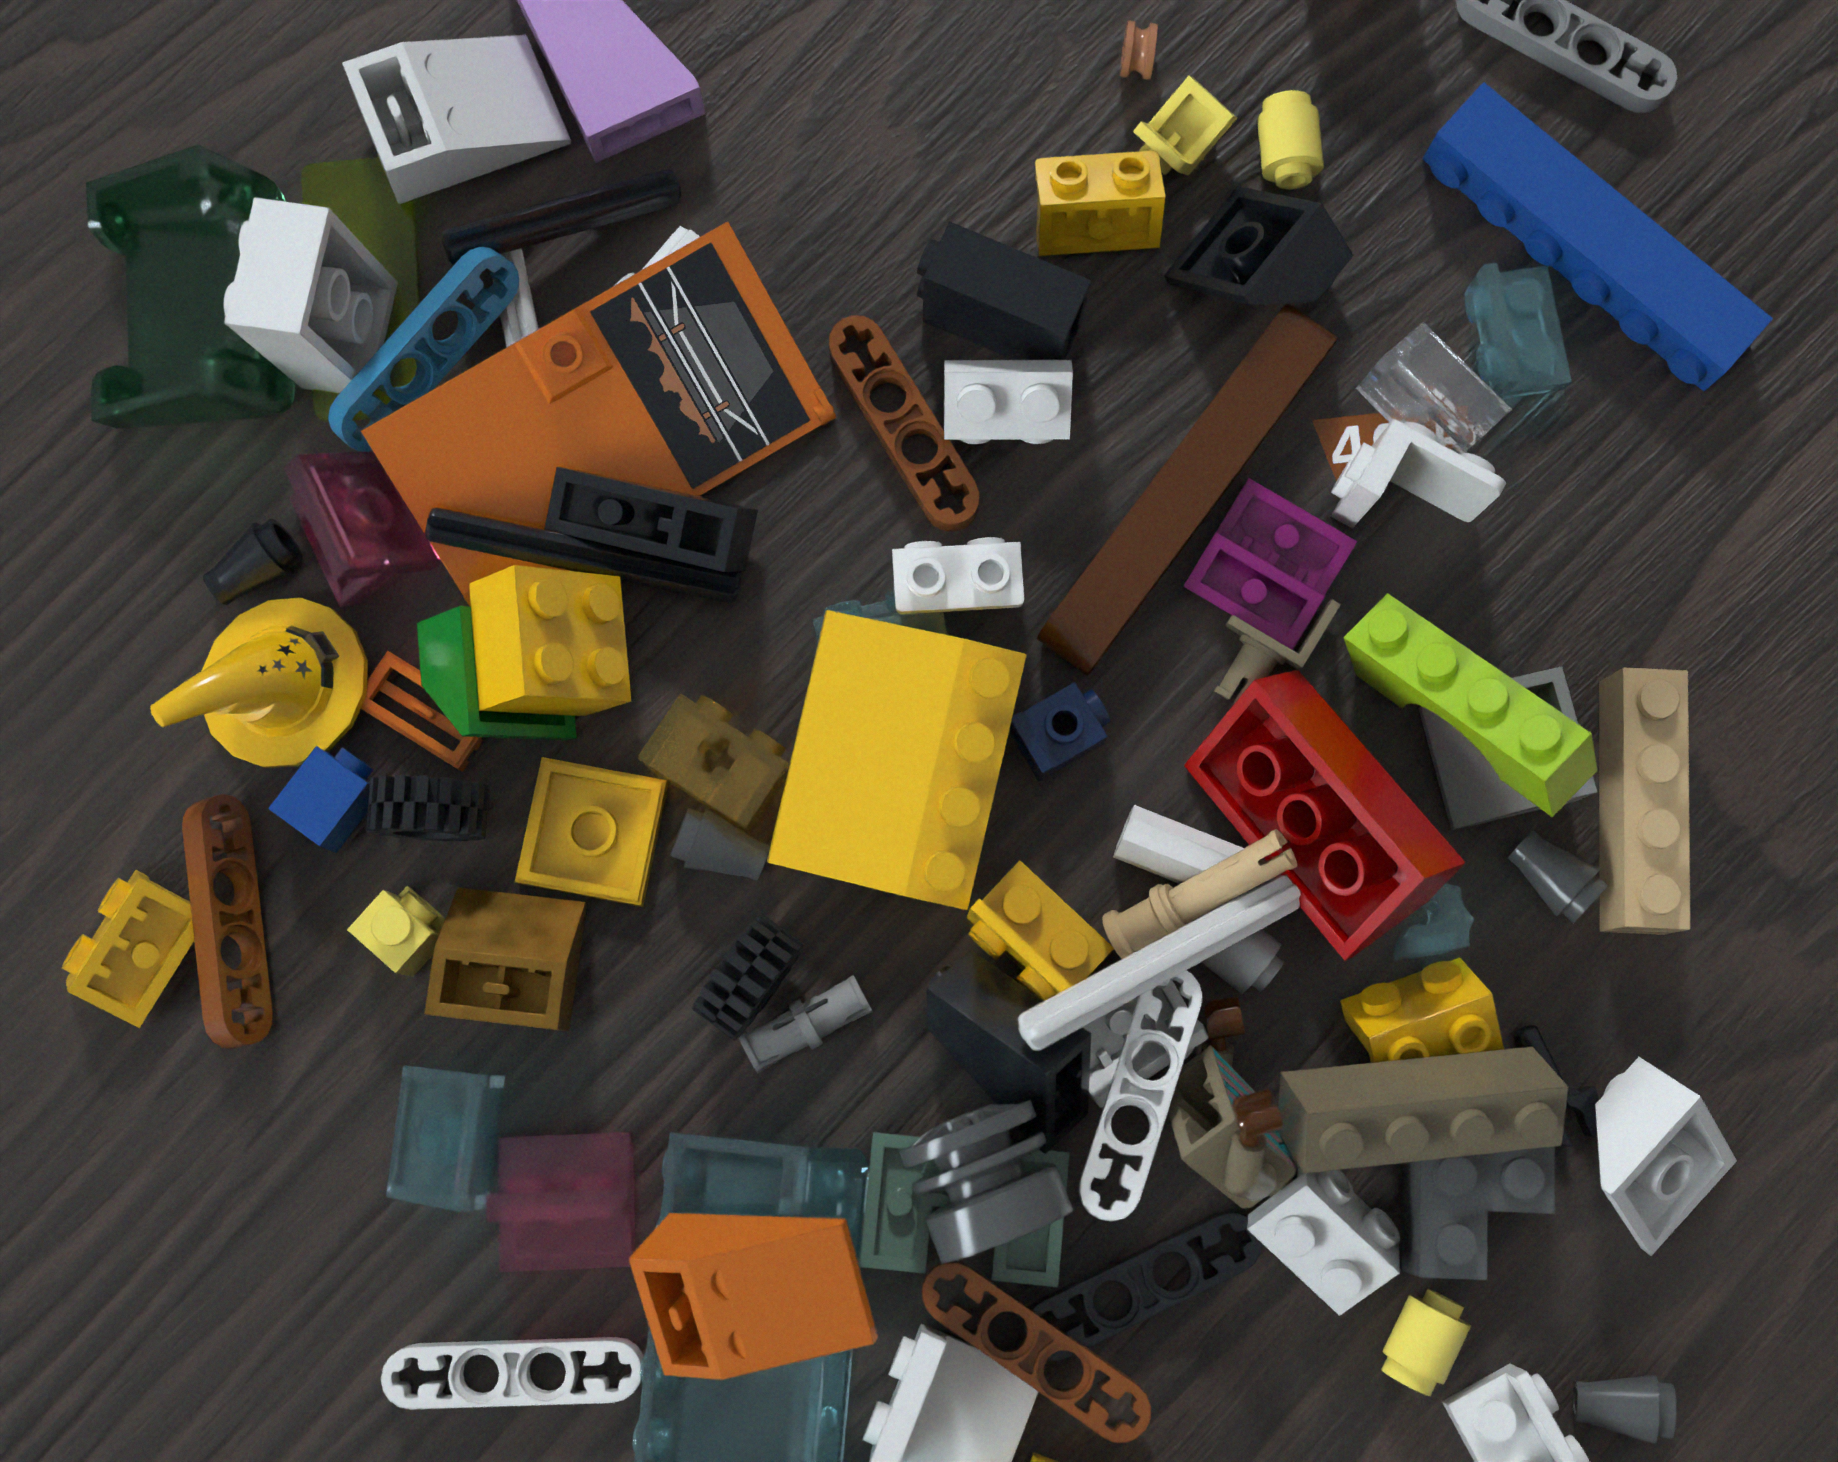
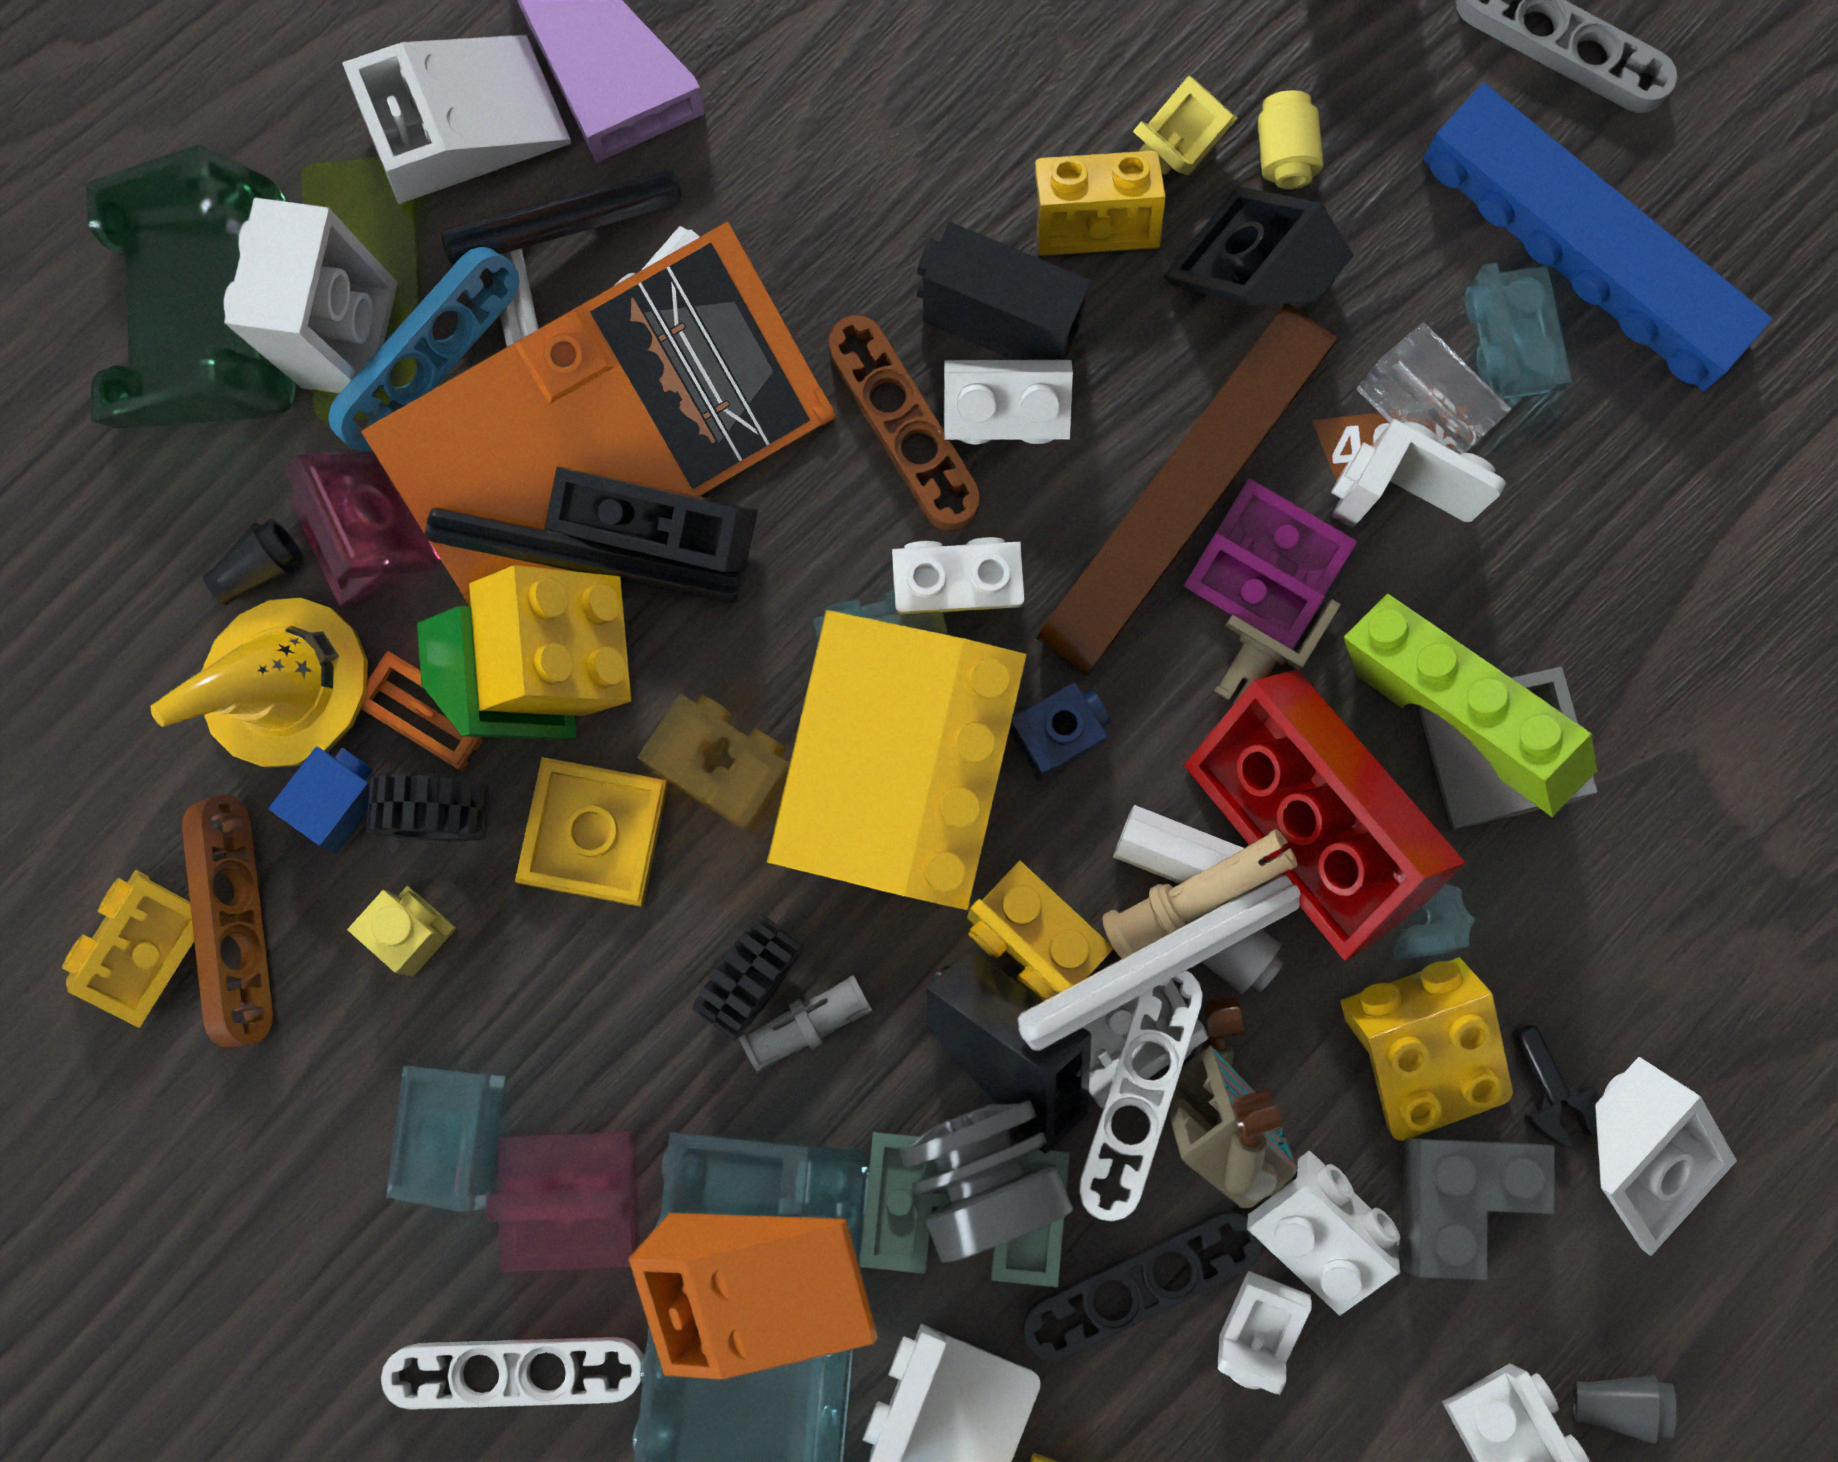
(507, 959): pearl gold slope -> none
(718, 846): dark grey cone -> none
(1030, 1356): dark orange beam -> none
(1138, 50): nougat bush -> none
(1262, 1332): none -> white bracket
(1421, 1109): dark tan brick -> none
(1425, 1341): light yellow brick -> none
(1559, 877): dark grey cone -> none
(1644, 801): tan brick -> none

